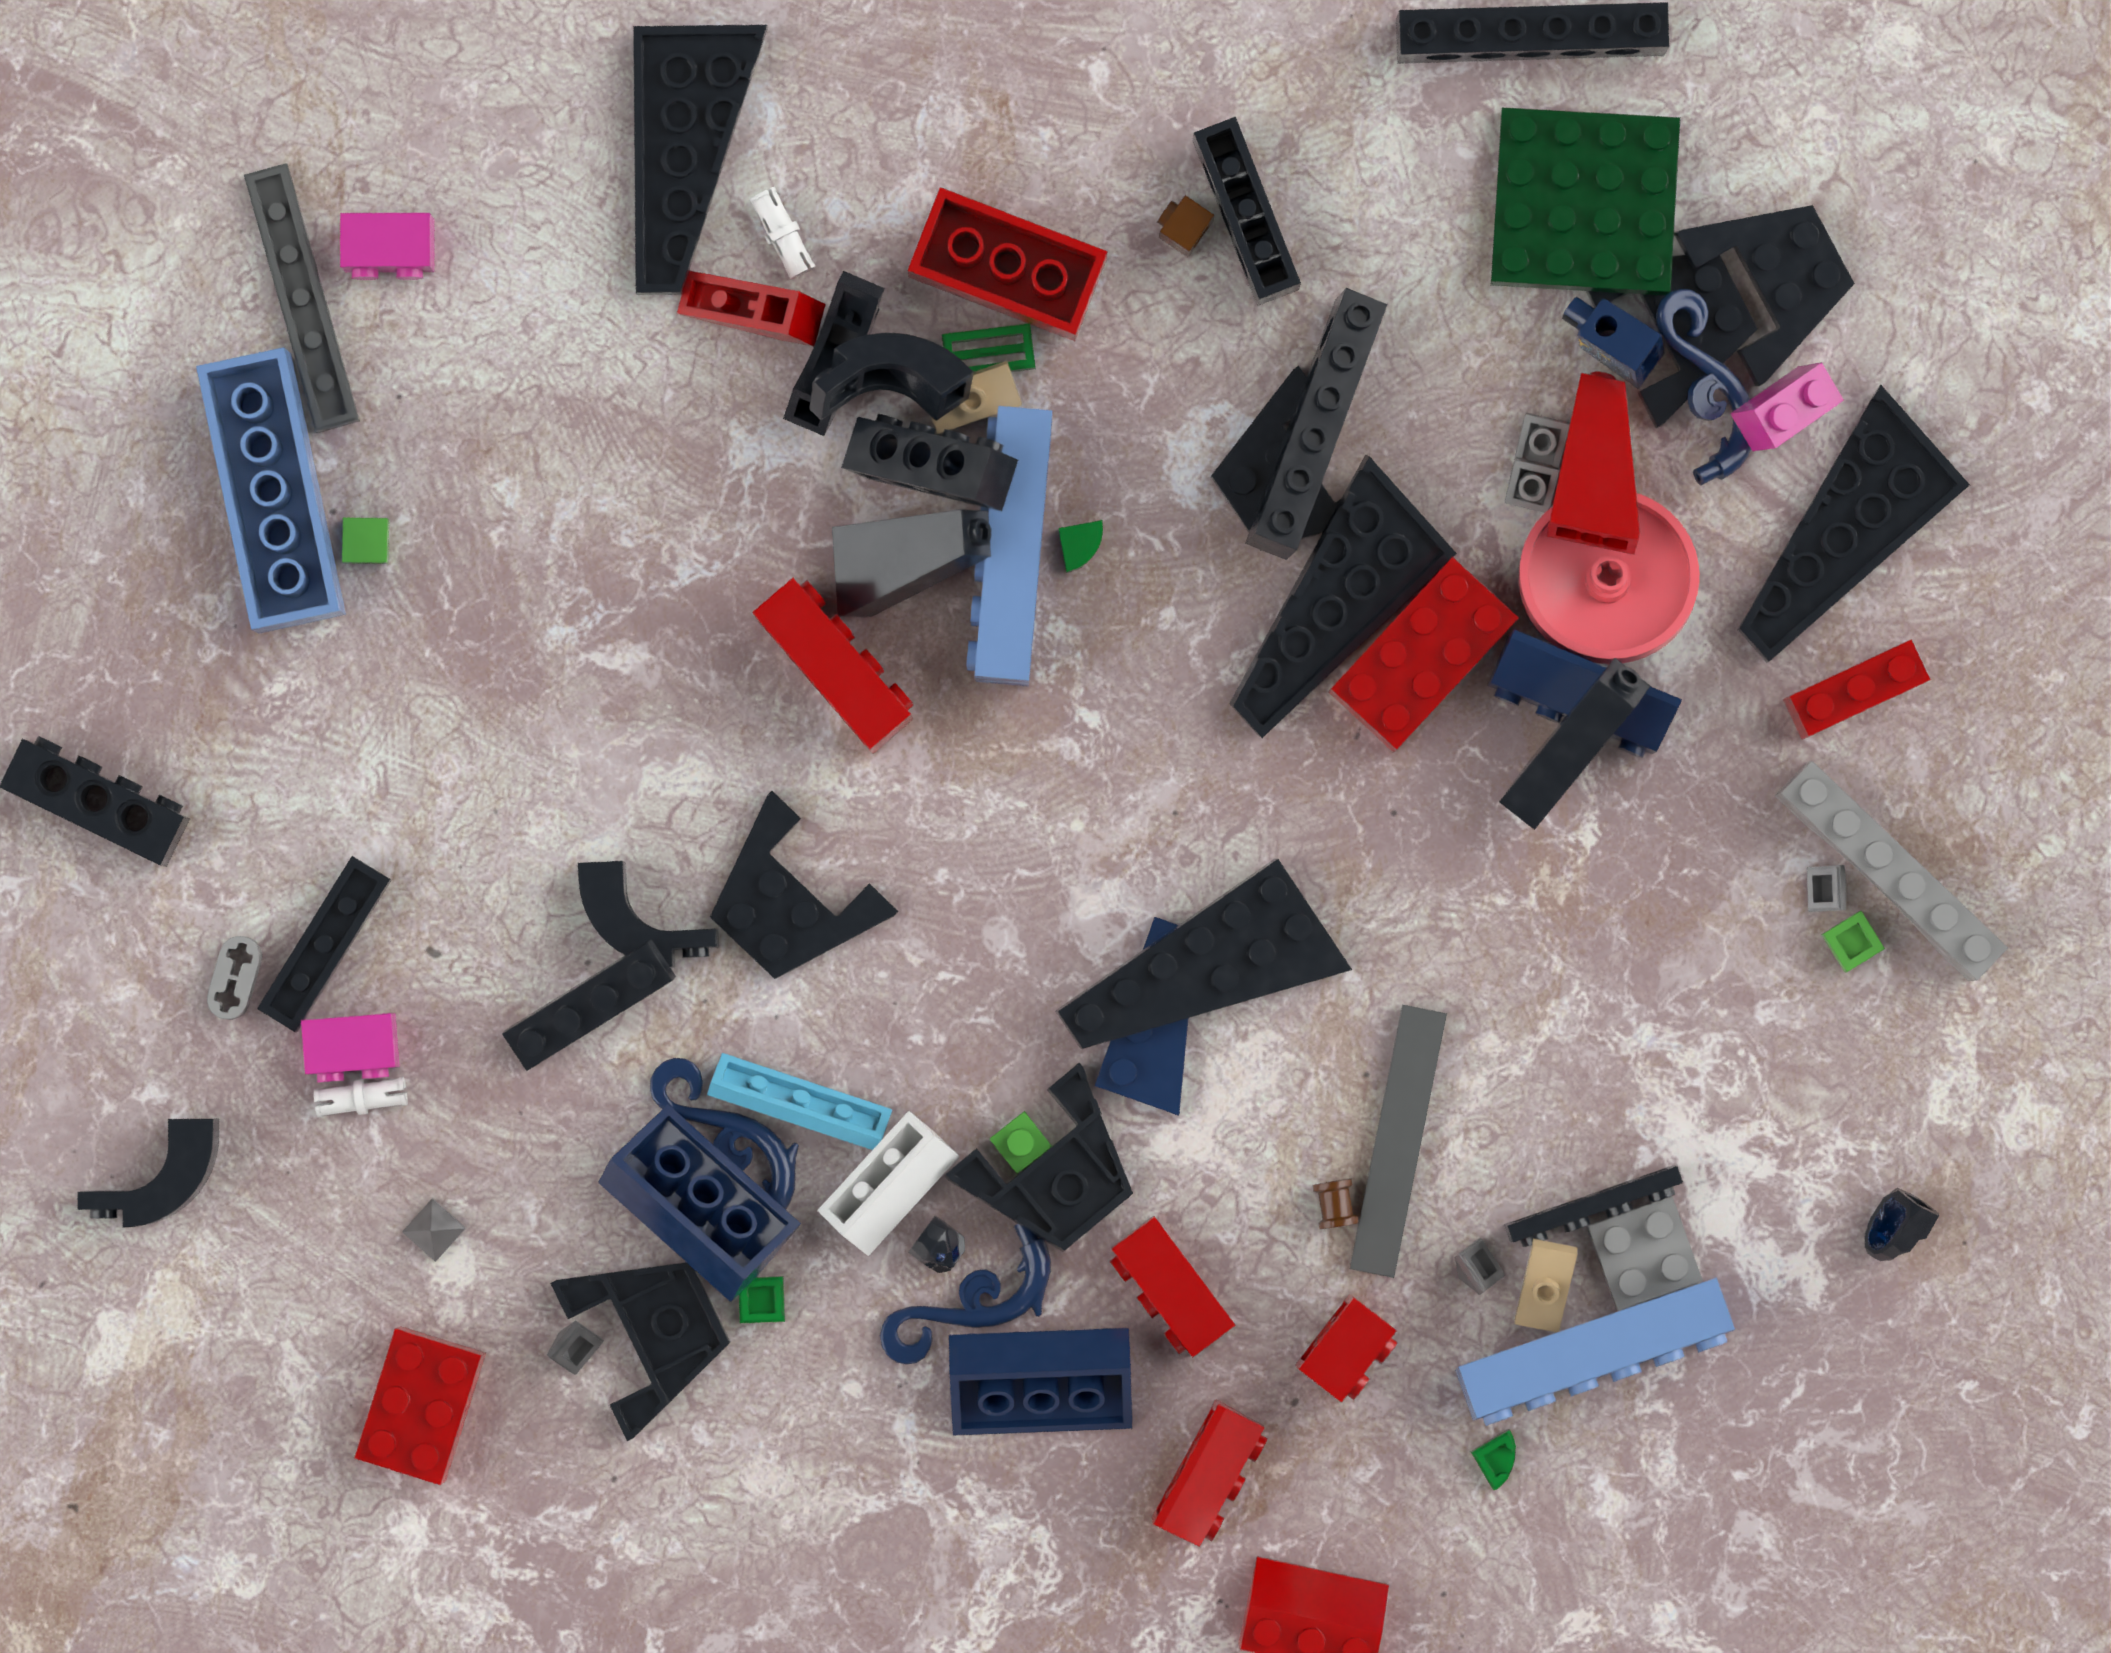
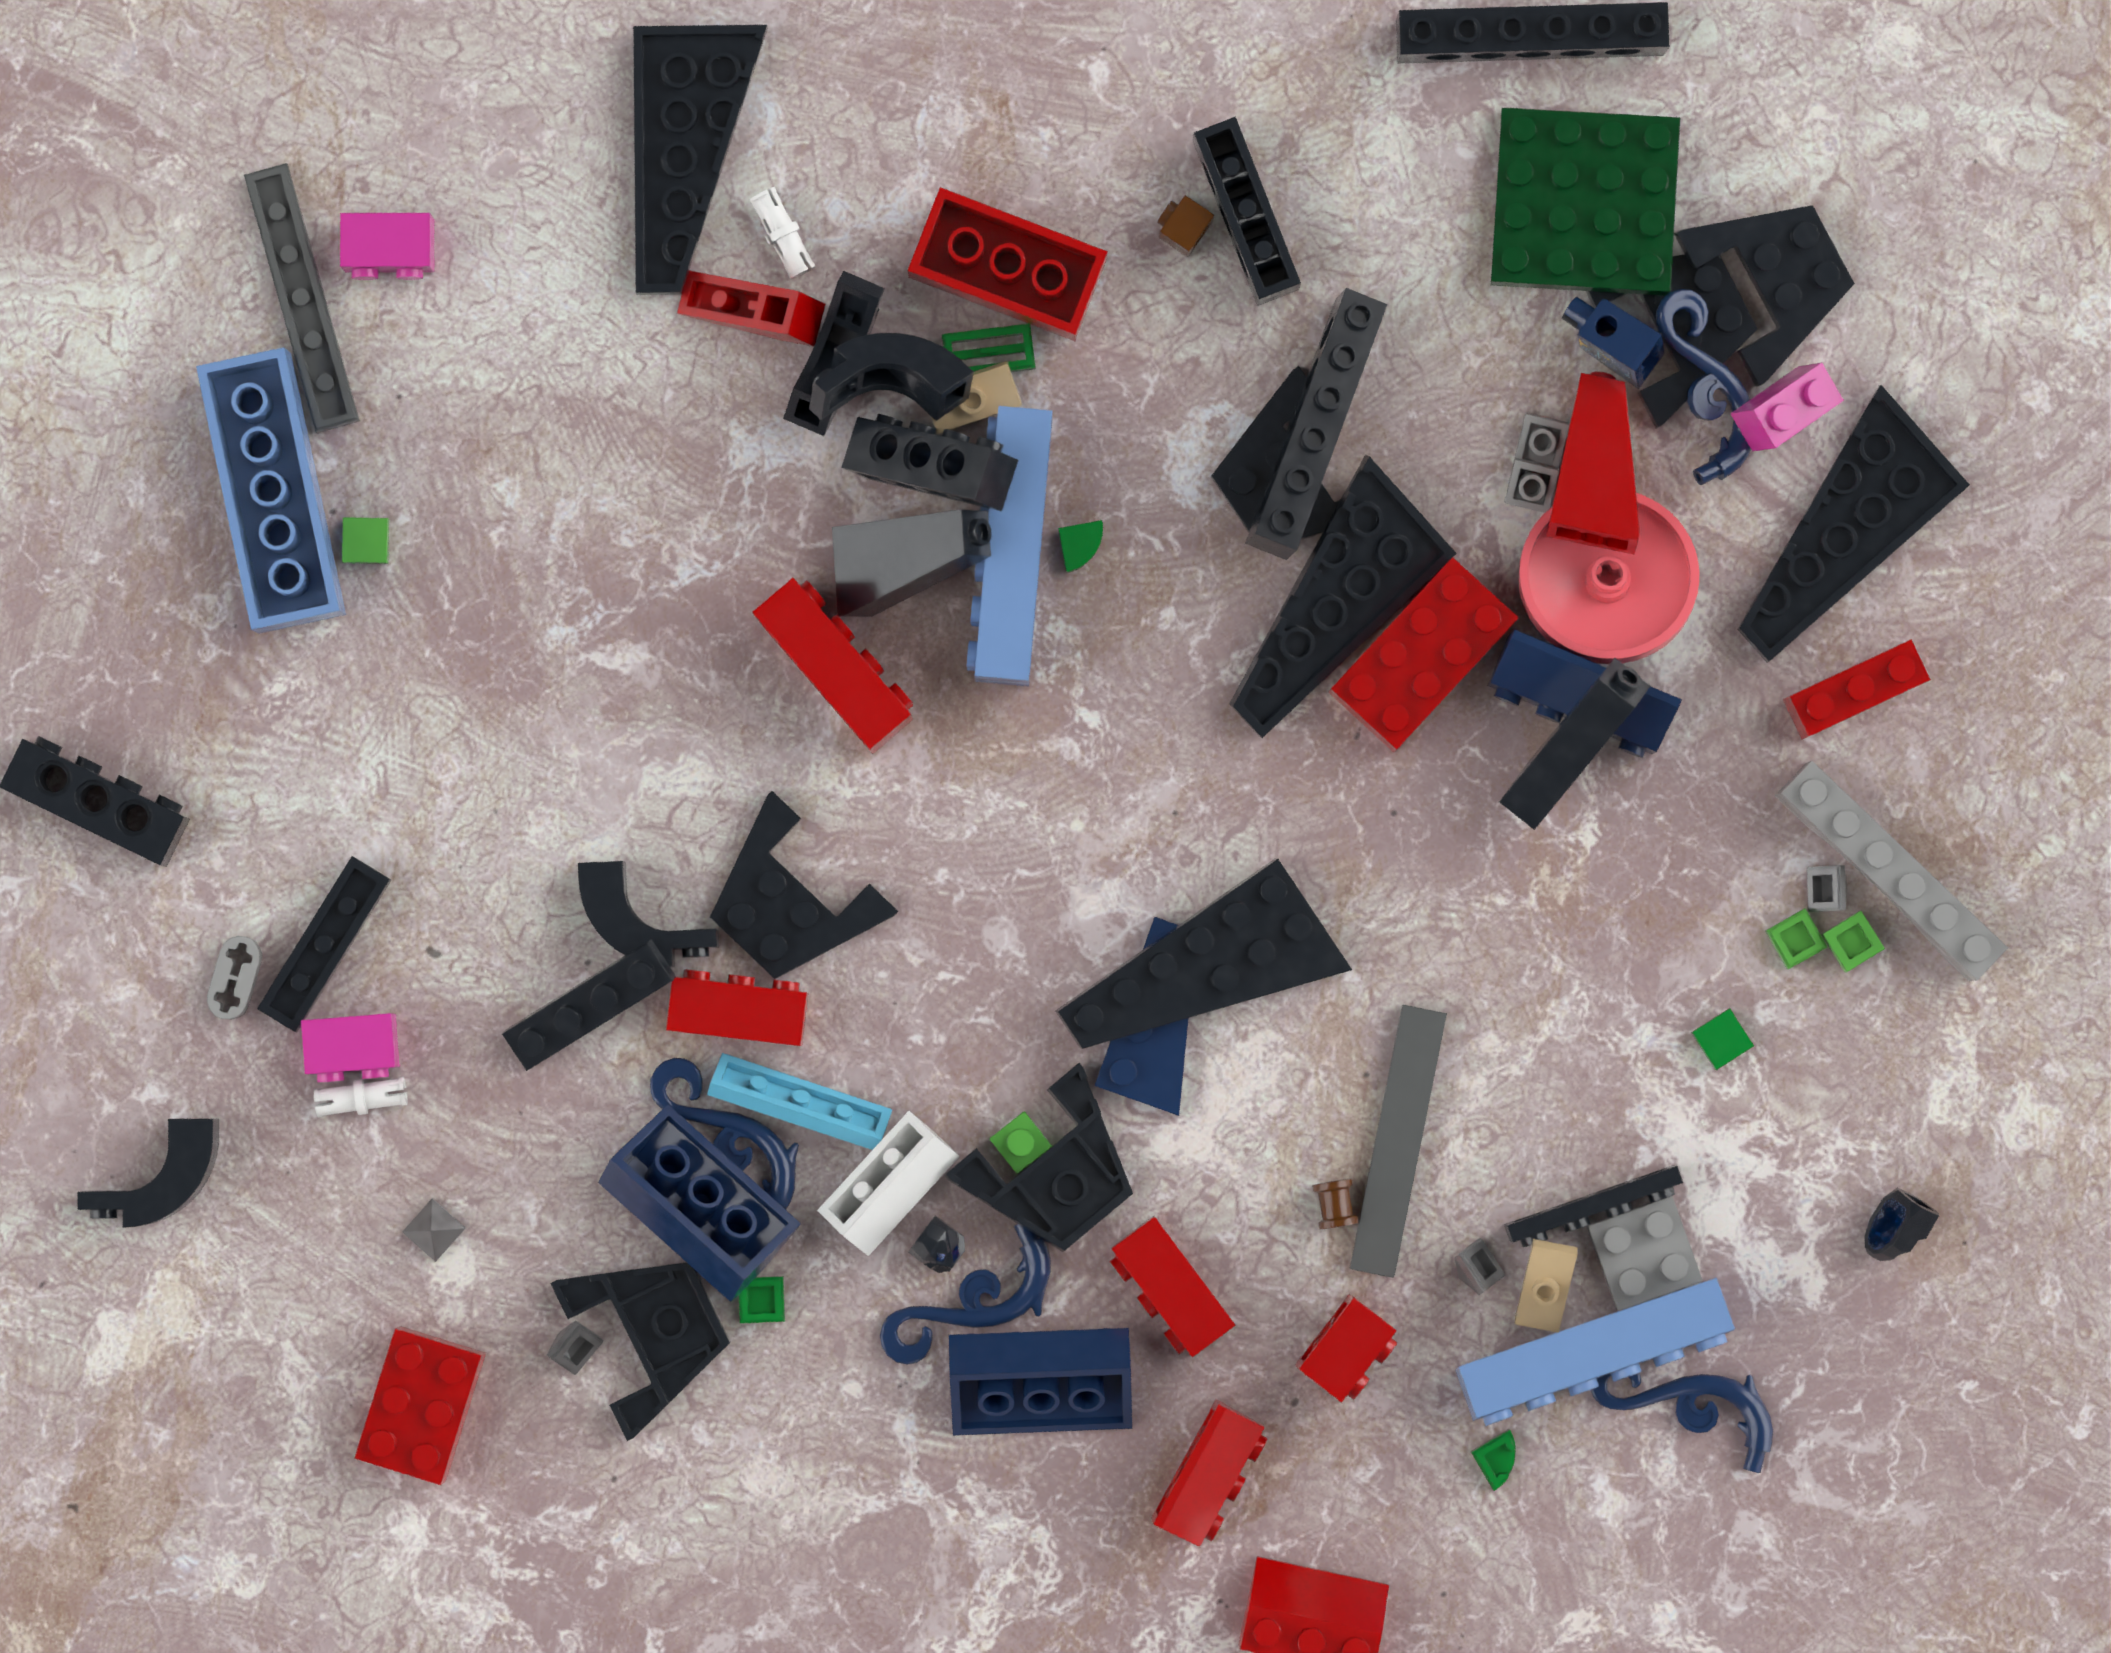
(737, 1008): none -> red brick
(1722, 1039): none -> green tile
(1744, 1397): none -> dark blue plant
(1796, 938): none -> bright green tile

